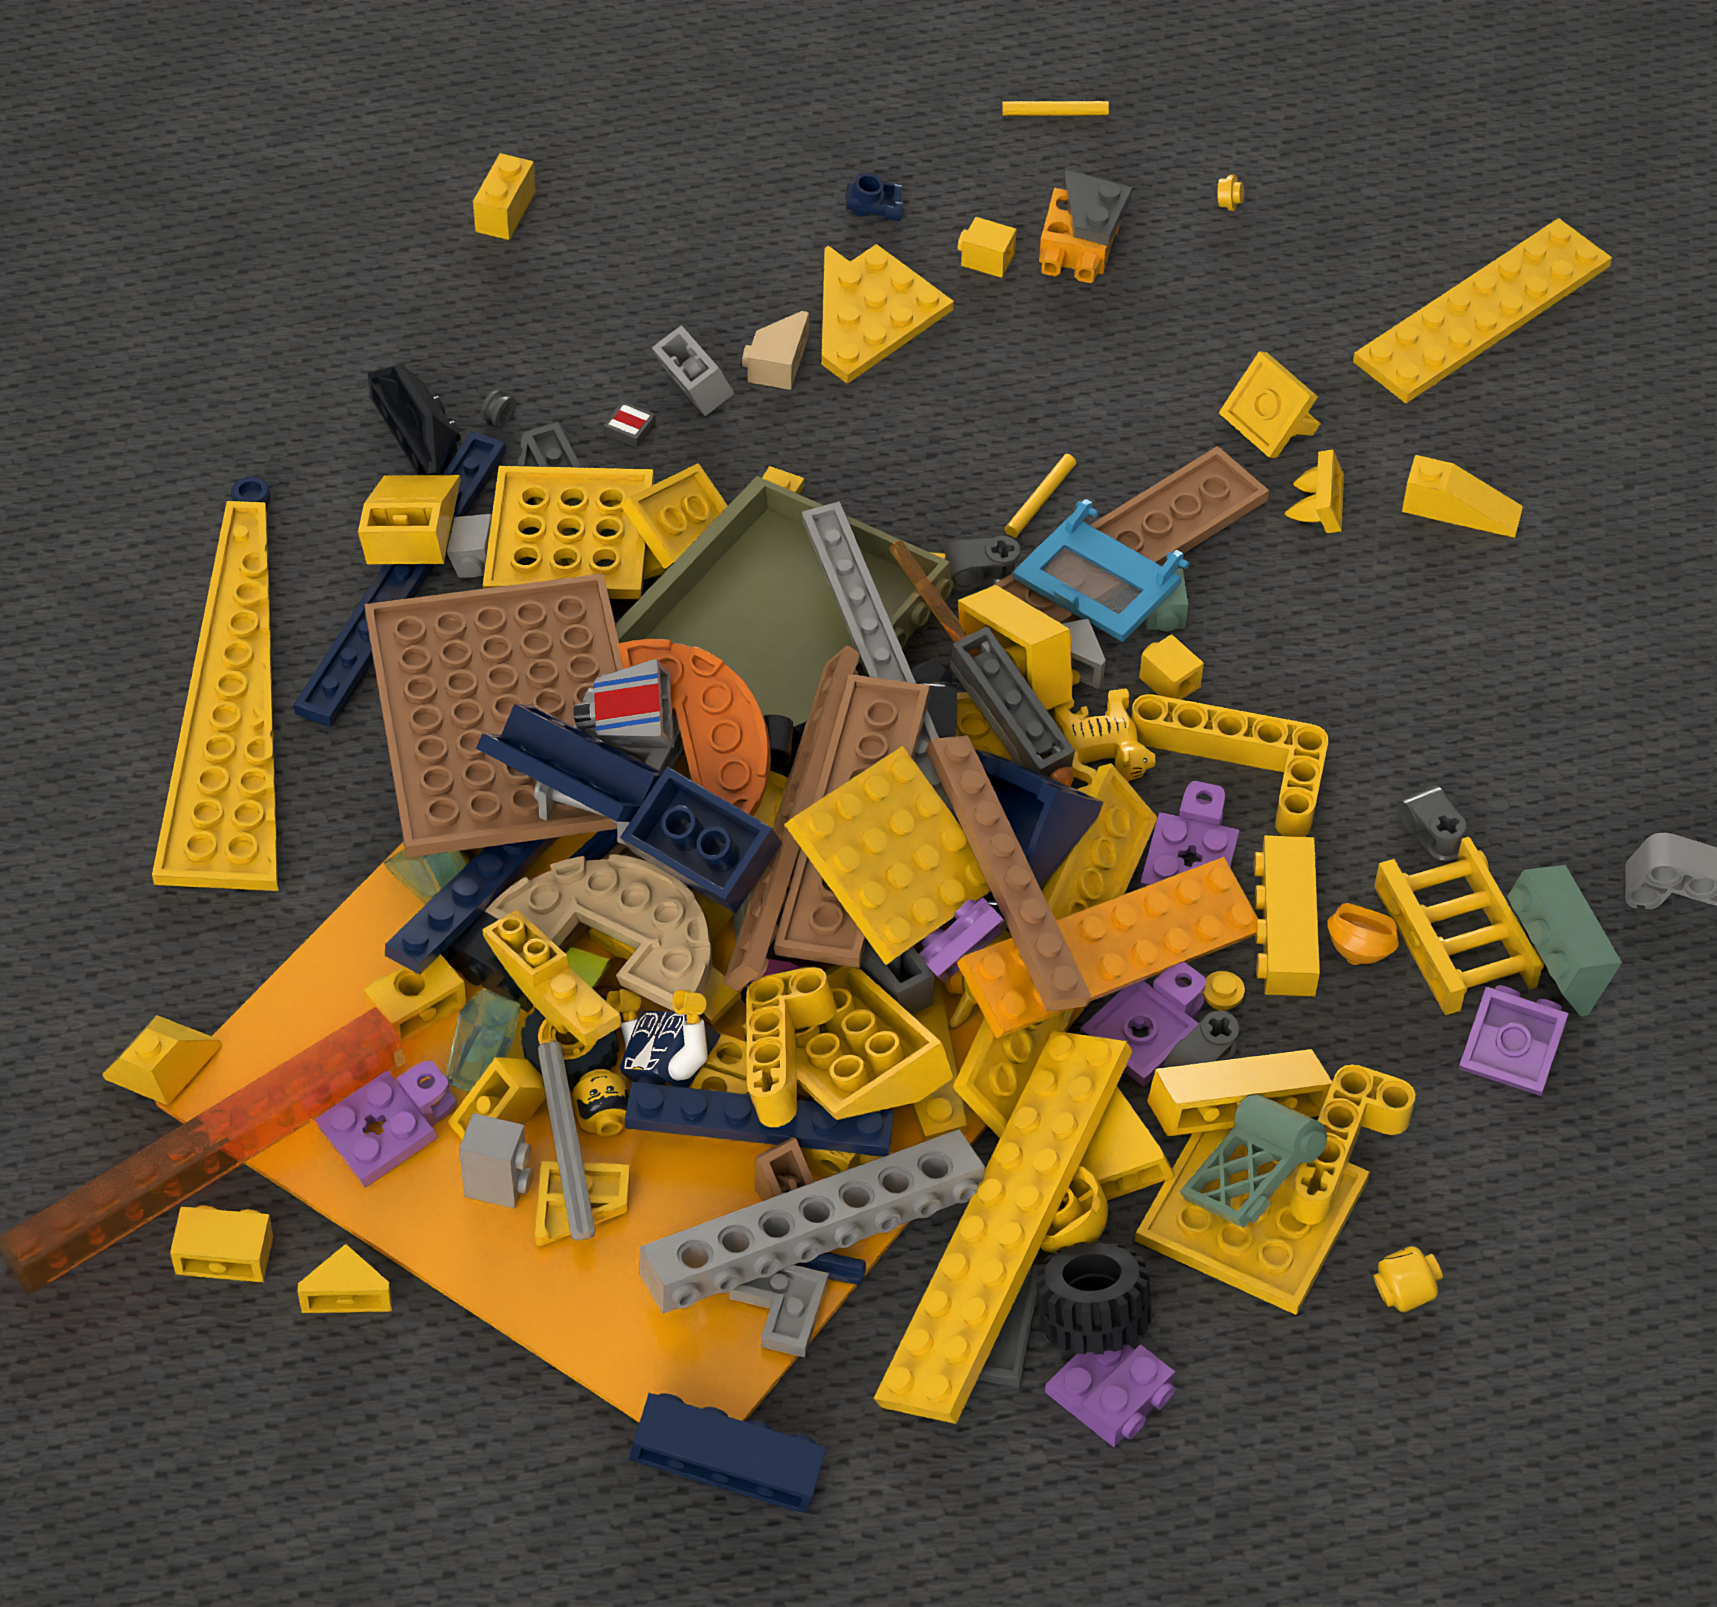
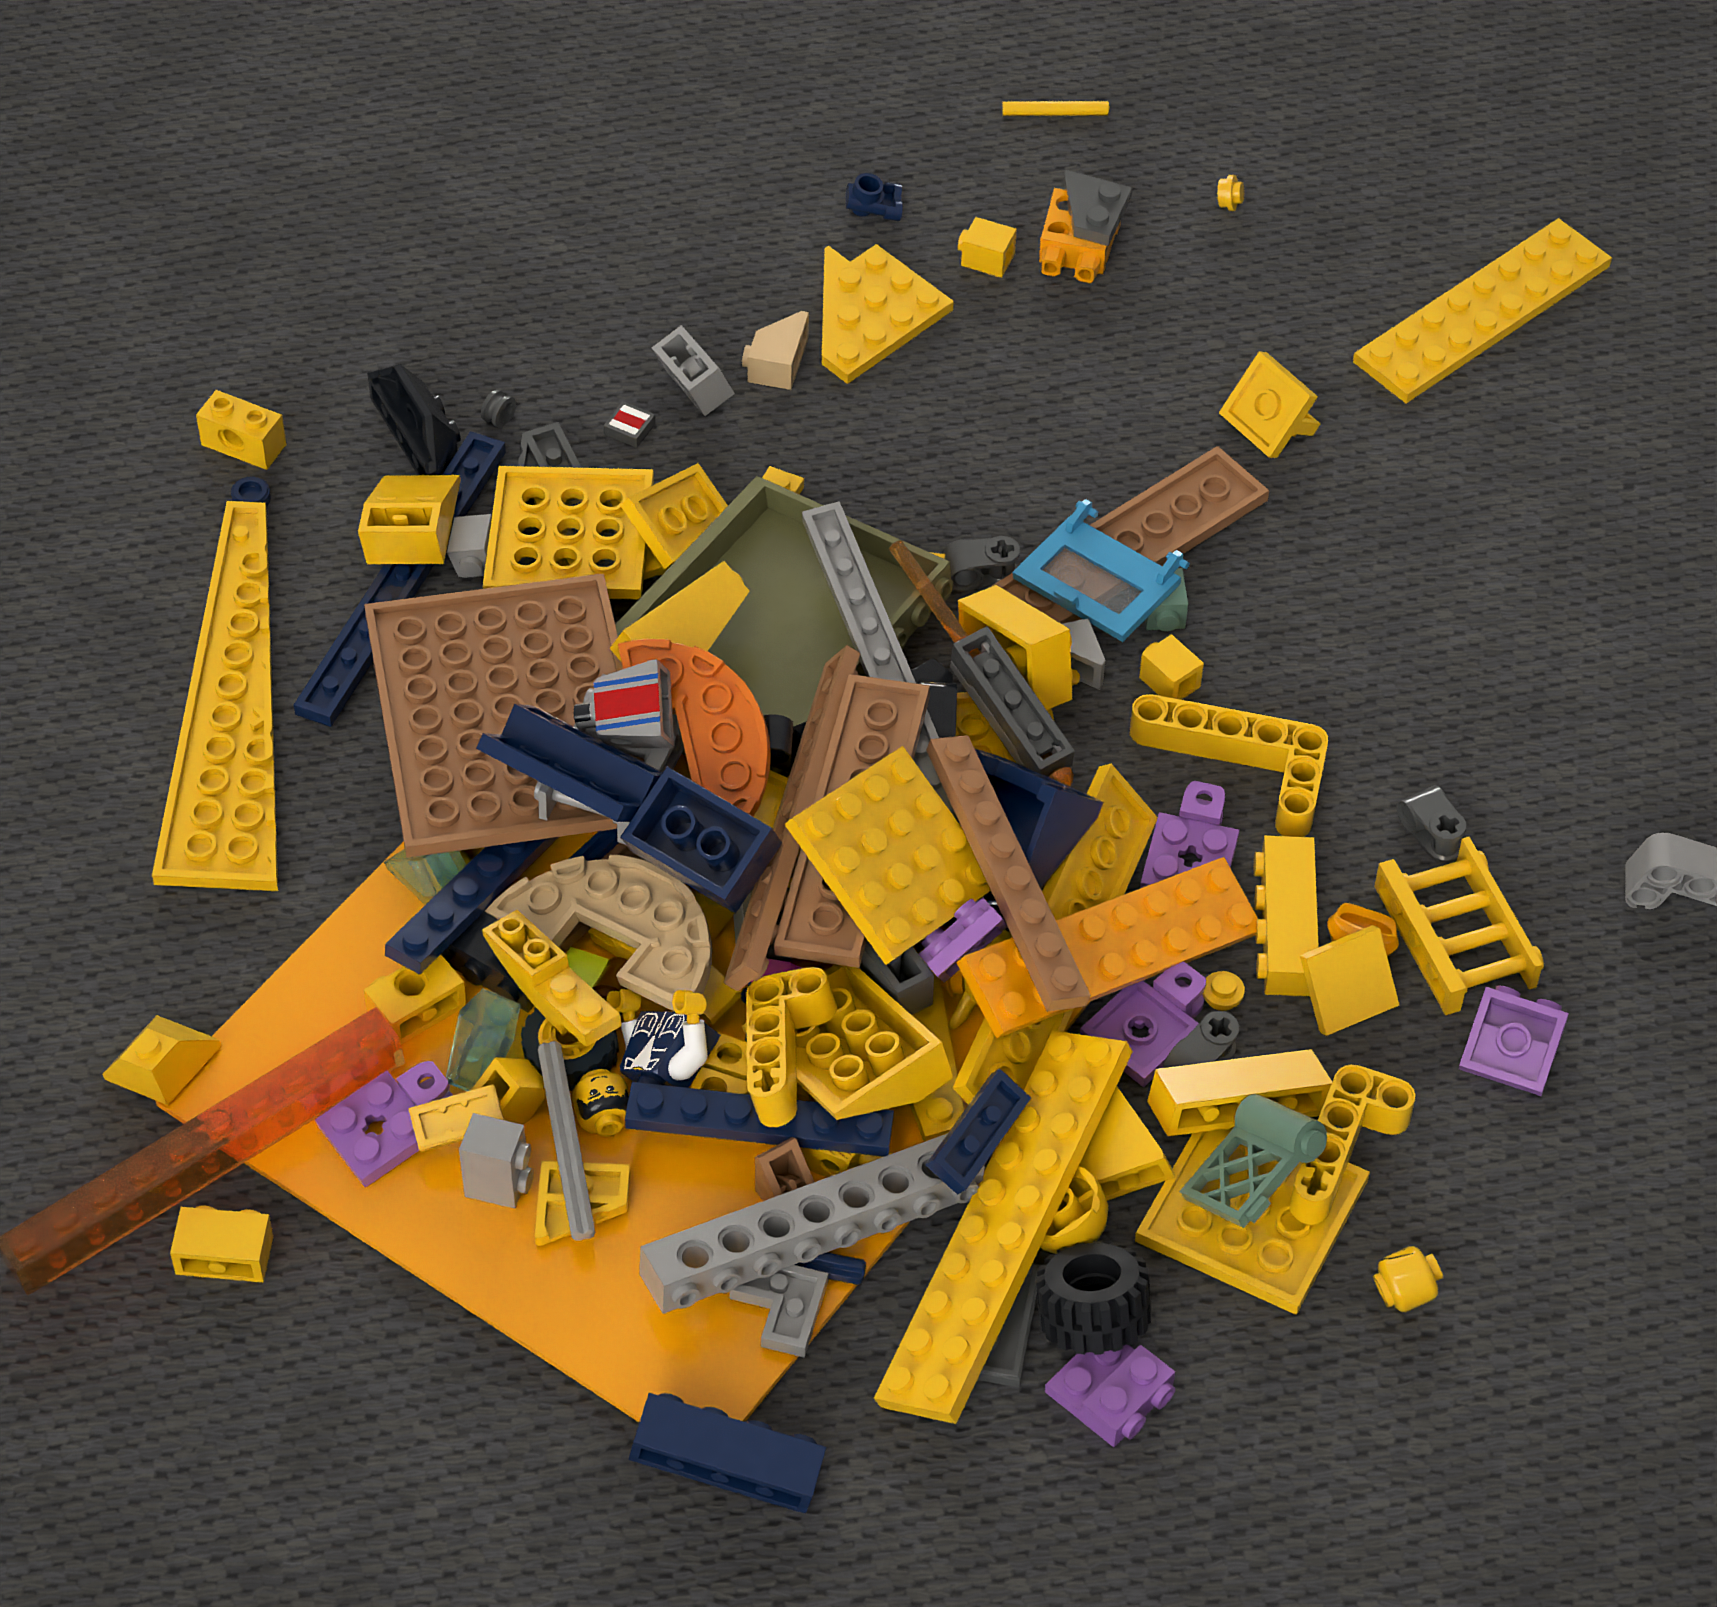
(241, 429): none -> yellow brick
(344, 1285): yellow slope -> none
(447, 1119): none -> yellow plate
(504, 196): yellow brick -> none
(693, 614): none -> yellow slope
(978, 1131): none -> dark blue plate
(1040, 495): yellow bar -> none
(1104, 738): yellow animal -> none
(1327, 503): yellow tile -> none
(1349, 980): none -> yellow tile
(1455, 496): yellow slope -> none
(1565, 934): sand green slope -> none

